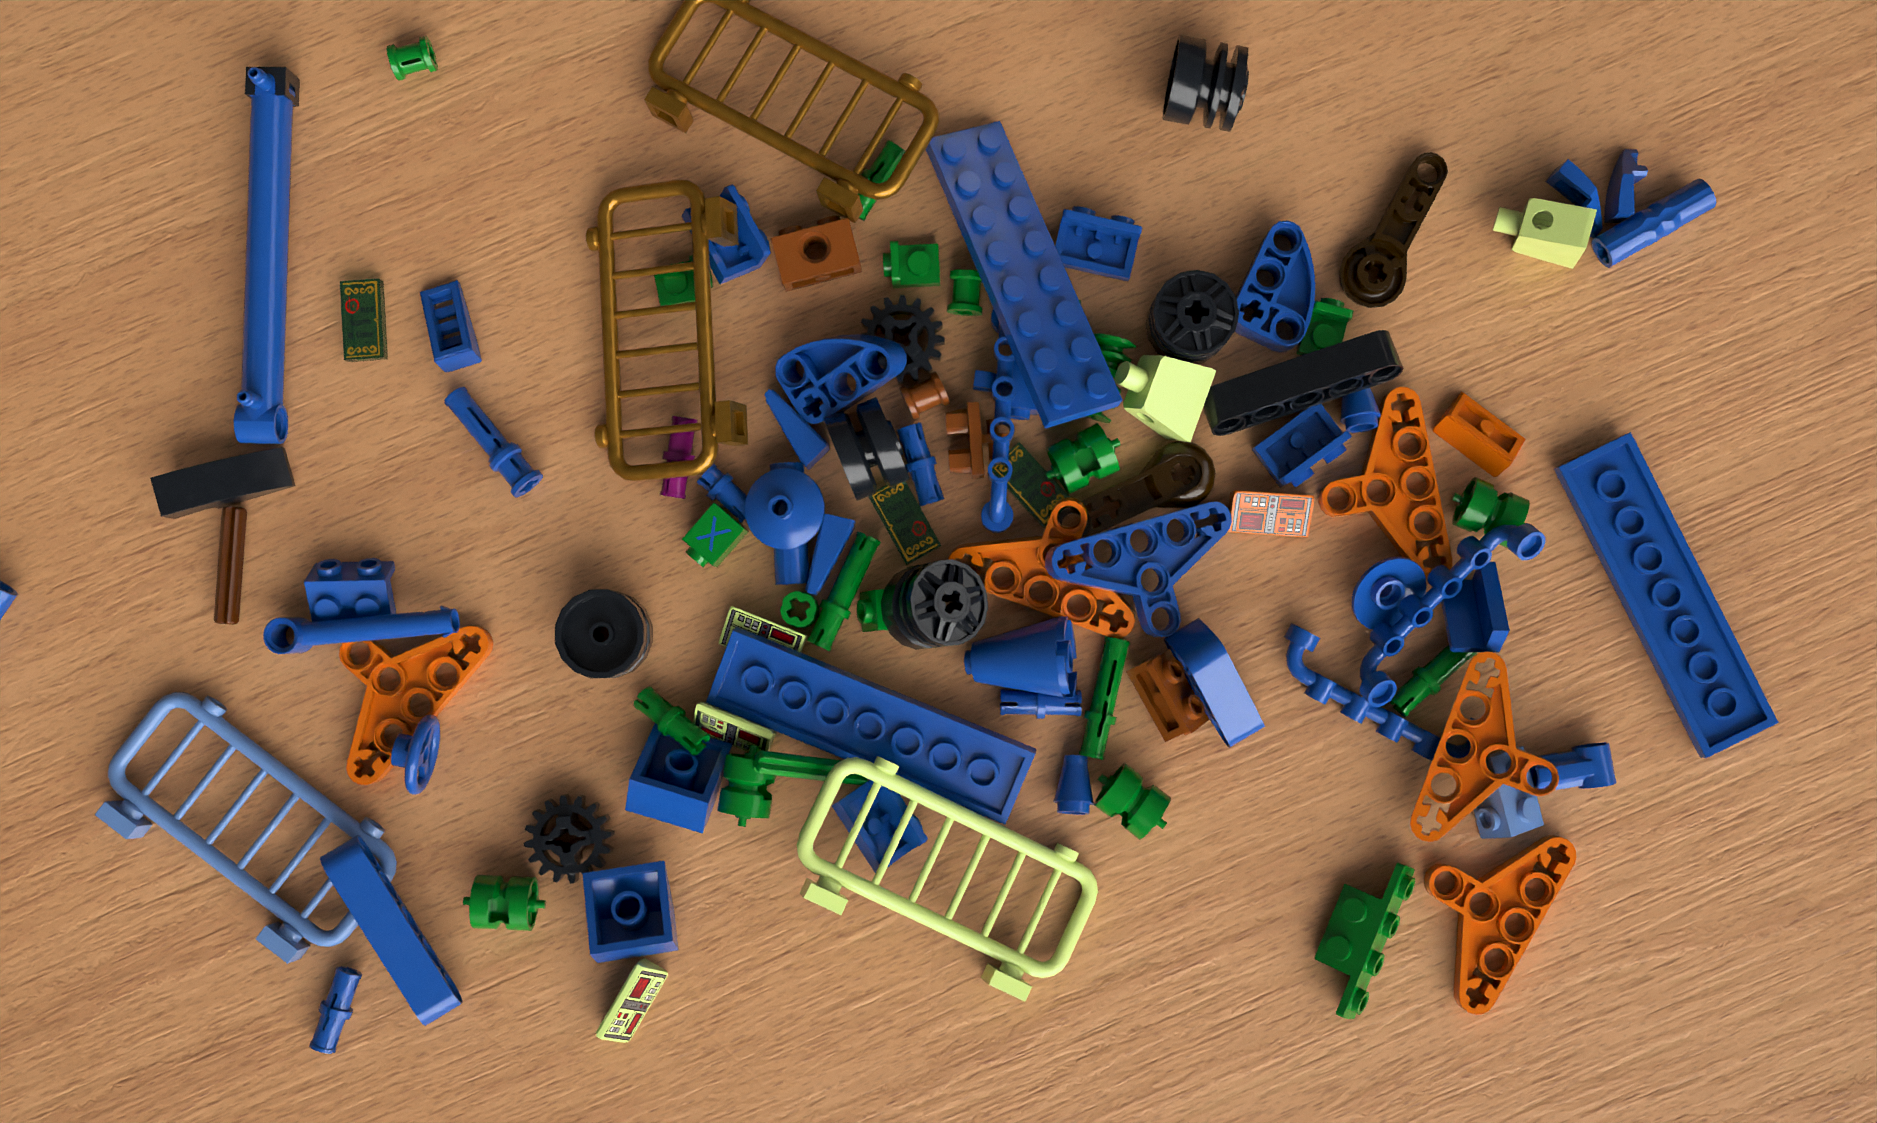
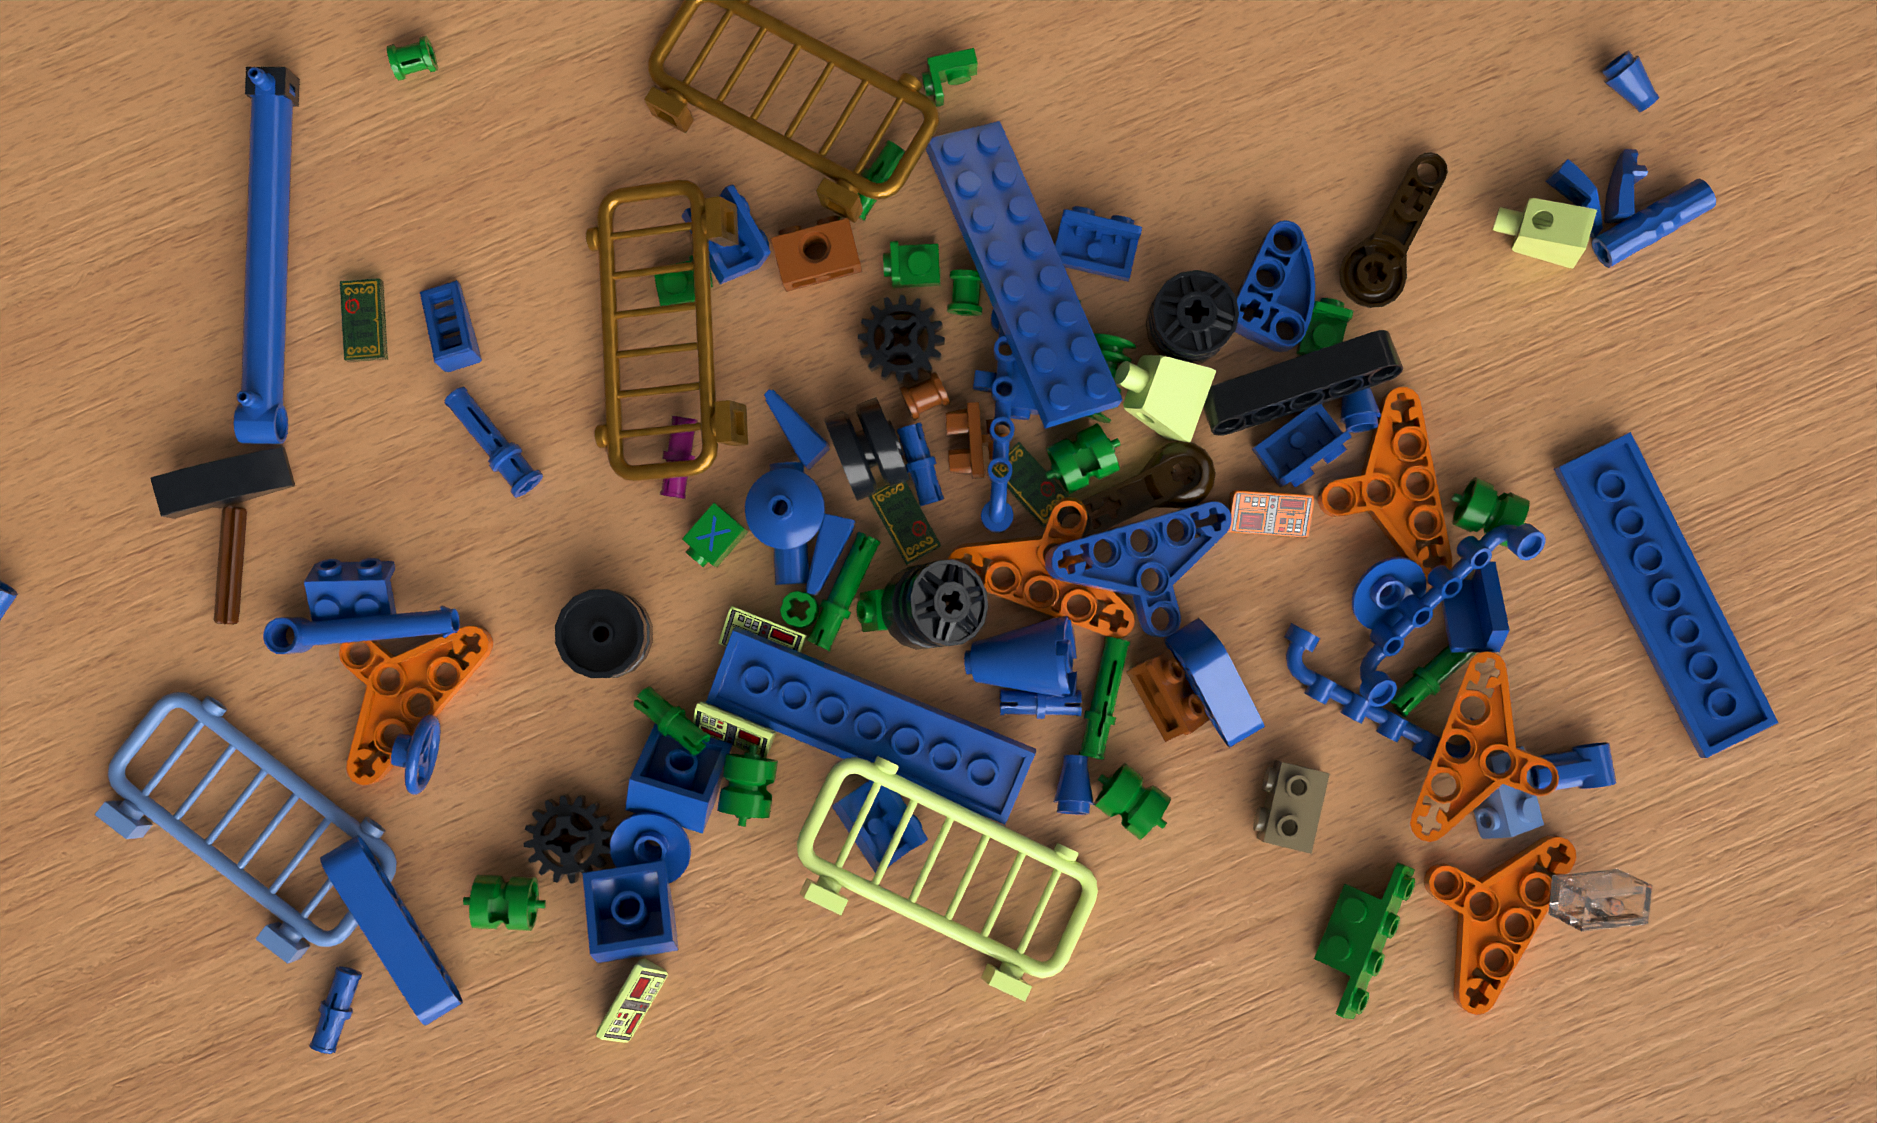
(631, 847): none -> blue dish
(724, 490): blue pin -> none
(799, 767): green axle -> none
(826, 373): blue beam -> none
(950, 67): none -> green bracket
(1205, 83): black wheel -> none
(1291, 806): none -> dark tan brick
(1479, 435): orange slope -> none
(1600, 900): none -> clear brick
(1630, 80): none -> blue cone

